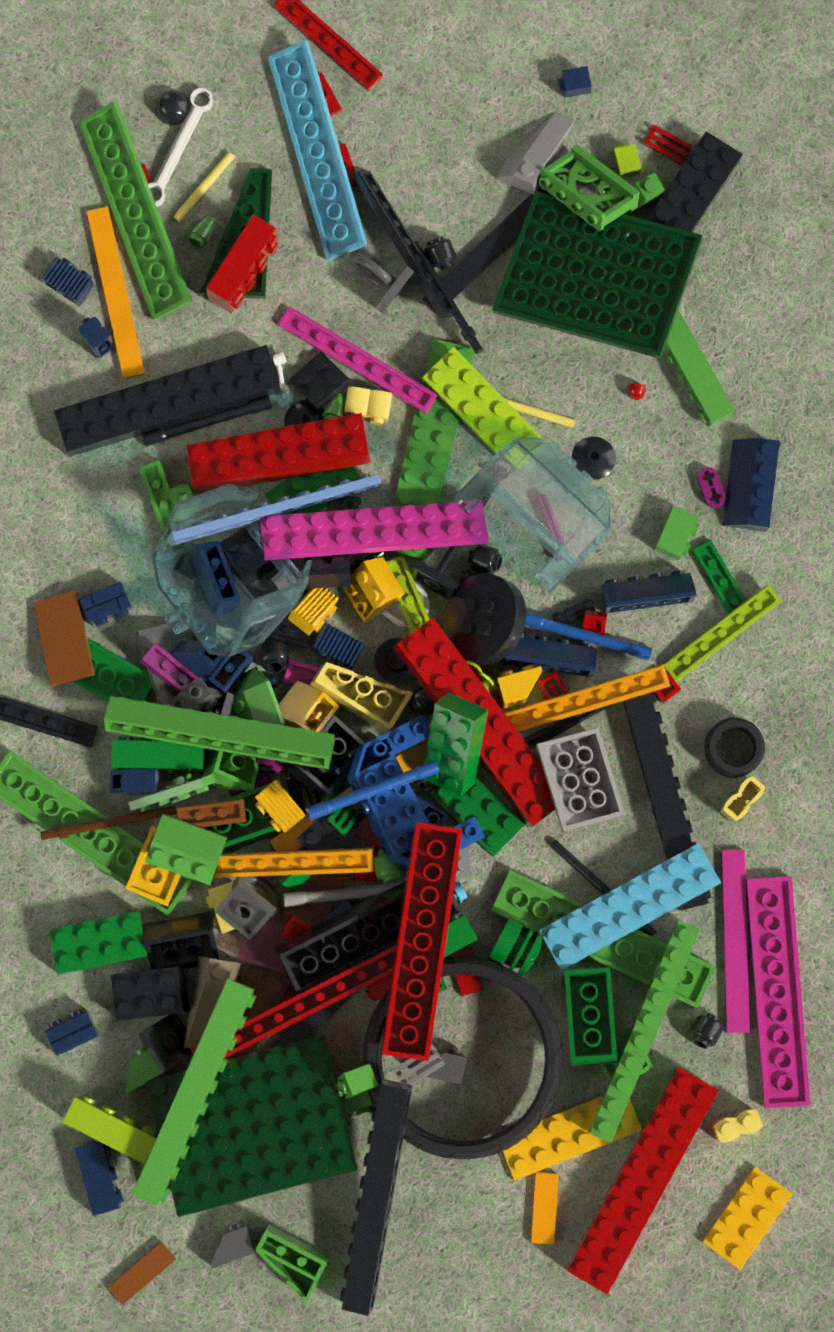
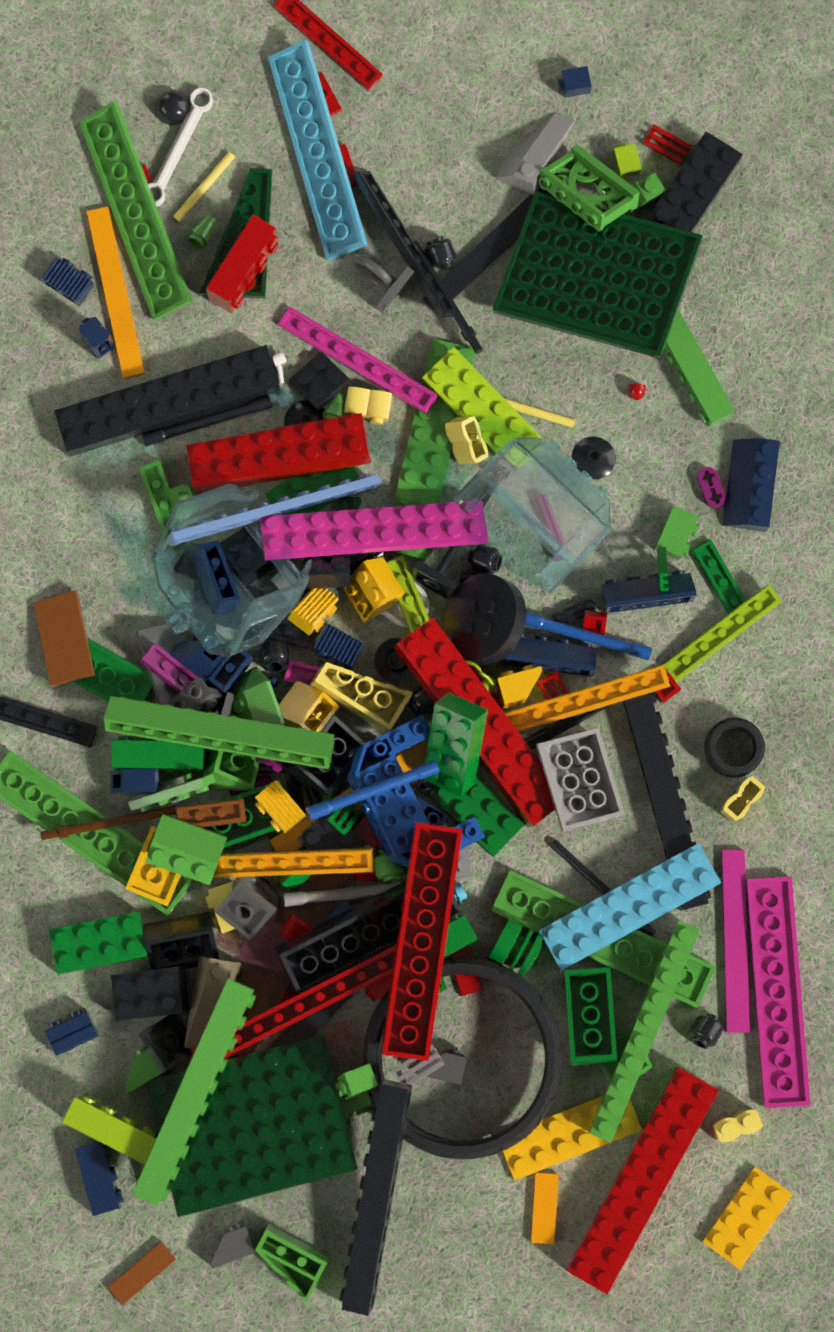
(106, 604): dark blue brick -> none
(466, 440): none -> light yellow brick
(662, 569): none -> green tile

